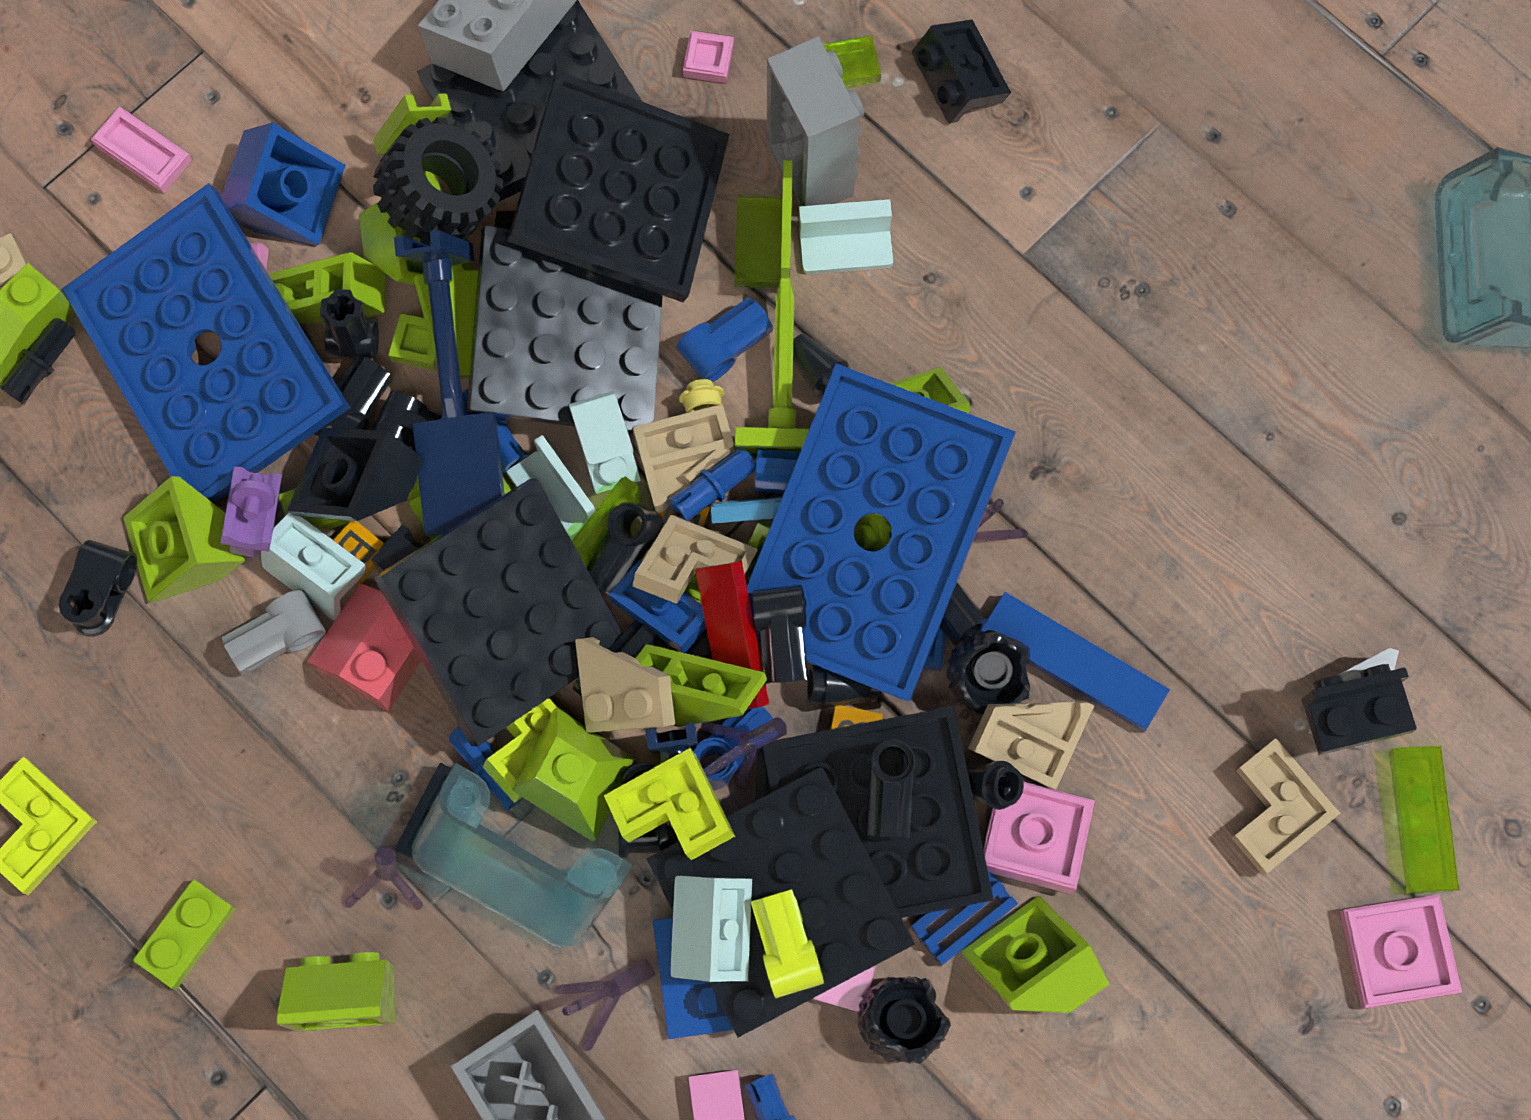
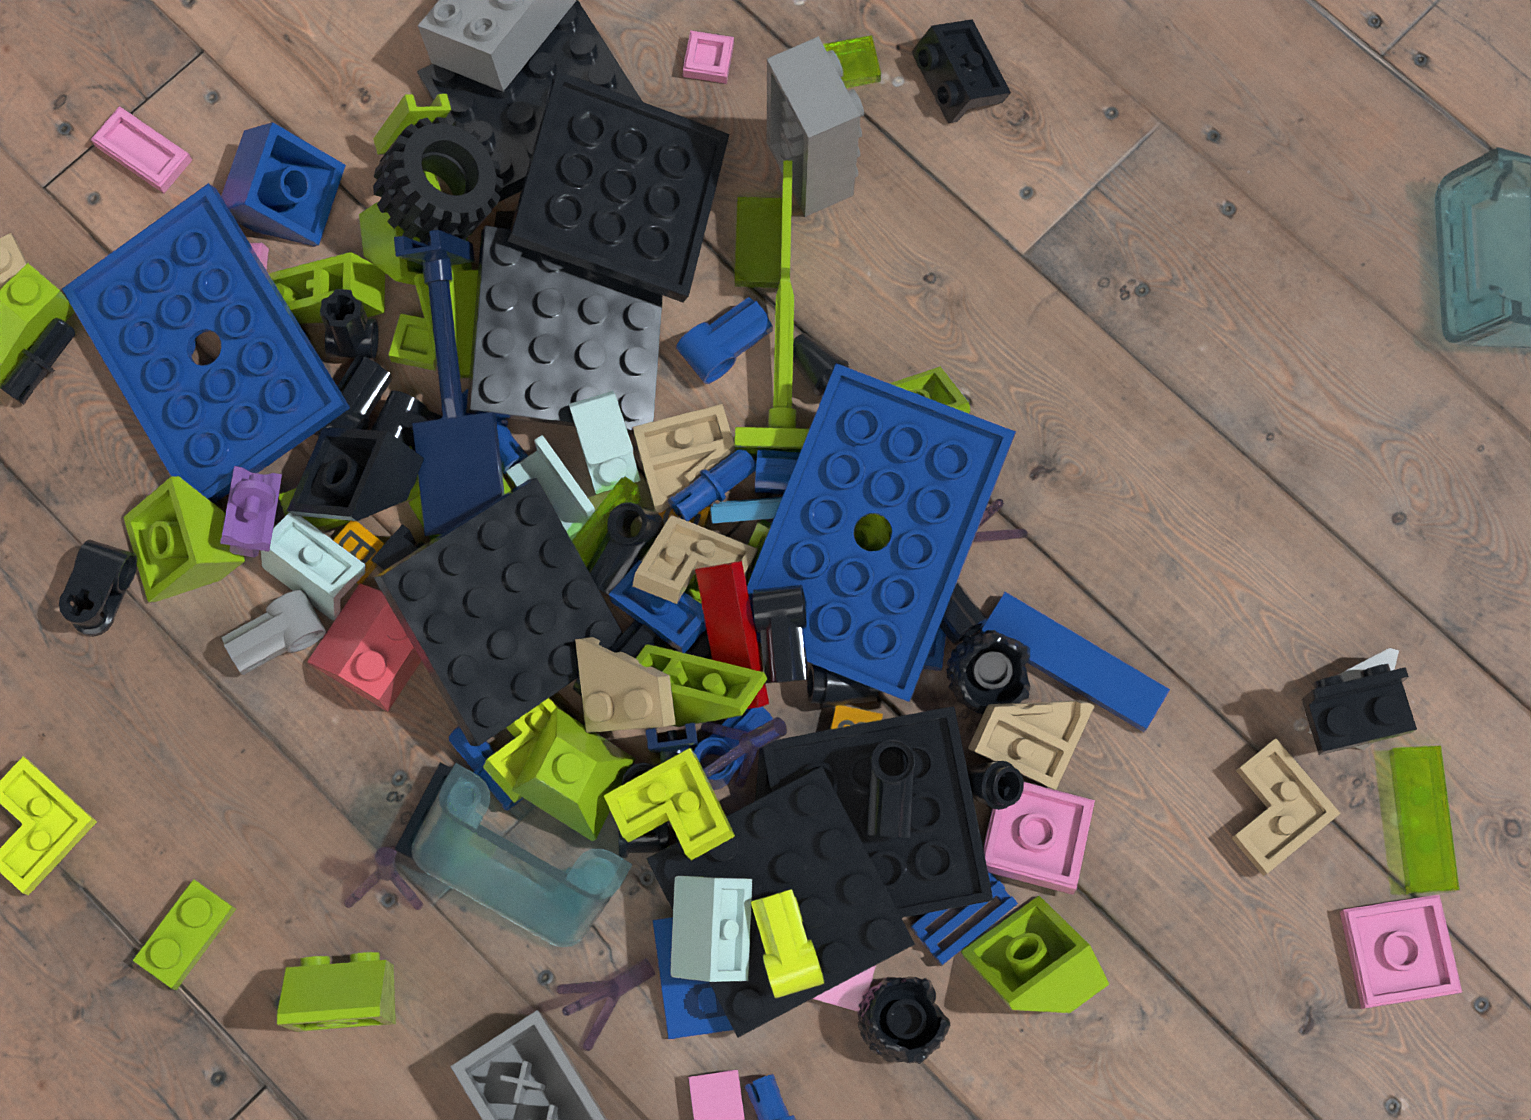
(701, 395): light yellow plate -> none
(845, 236): light aqua panel -> none

